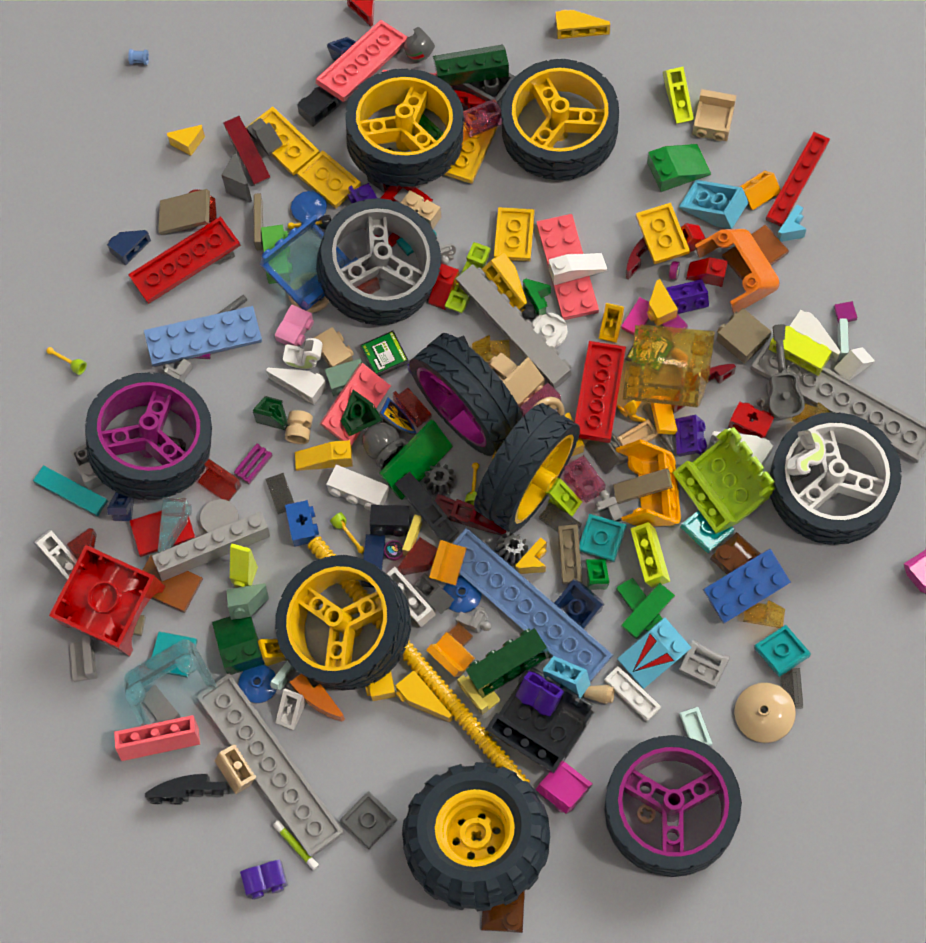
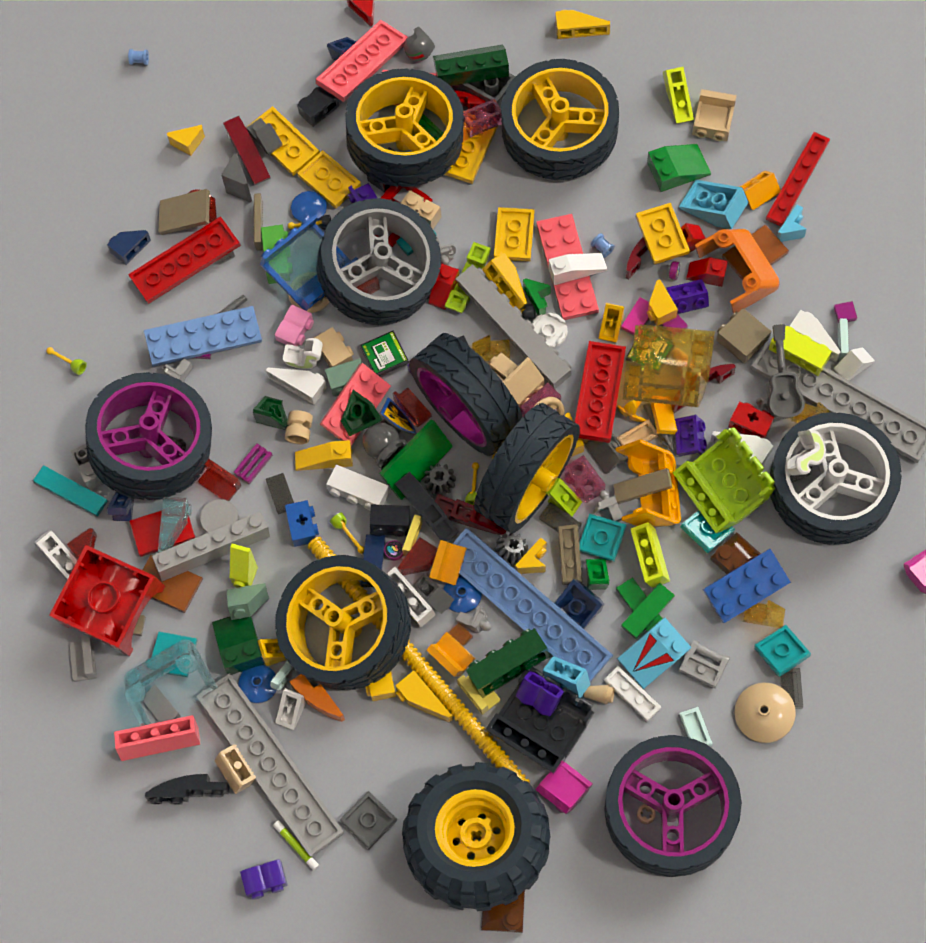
(602, 245): none -> medium blue bush

